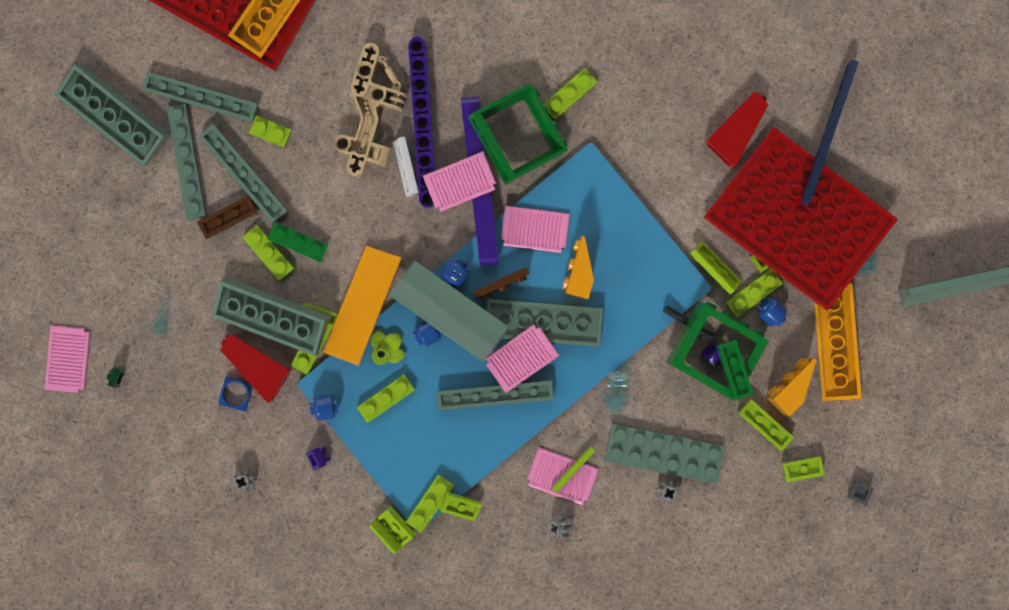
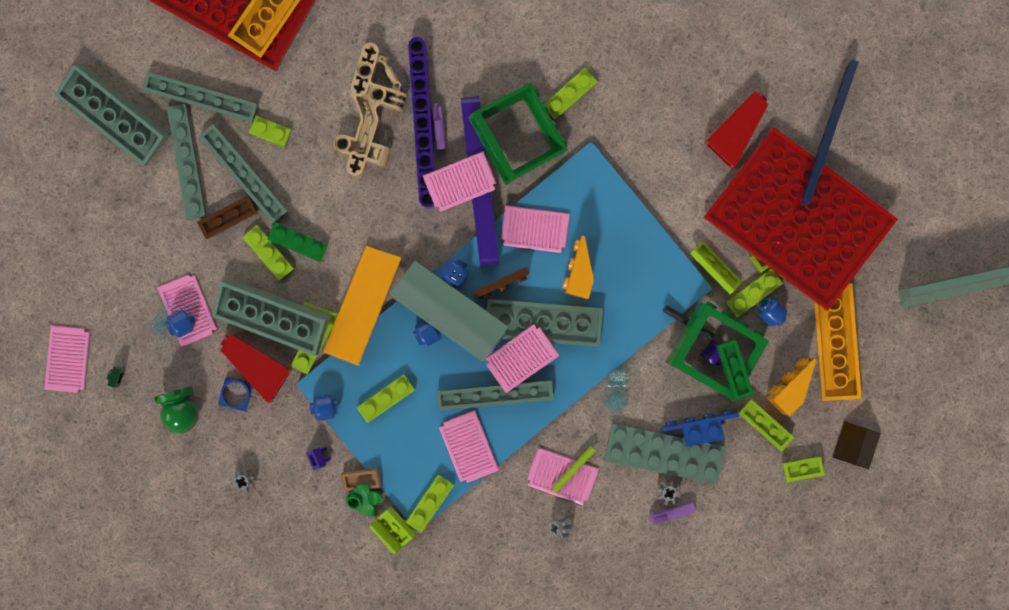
(178, 411): none -> green tile
(180, 323): none -> blue head
(187, 295): none -> bright pink window
(364, 476): none -> medium nougat tile
(364, 500): none -> green plate
(388, 345): lime plate -> none
(405, 167): white tile -> none
(438, 127): none -> medium lavender piece
(460, 506): lime plate -> none
(468, 447): none -> bright pink window
(672, 512): none -> medium lavender piece
(701, 430): none -> blue bracket
(856, 445): none -> dark brown slope
(860, 492): dark grey plate -> none
(869, 267): clear light blue plate -> none

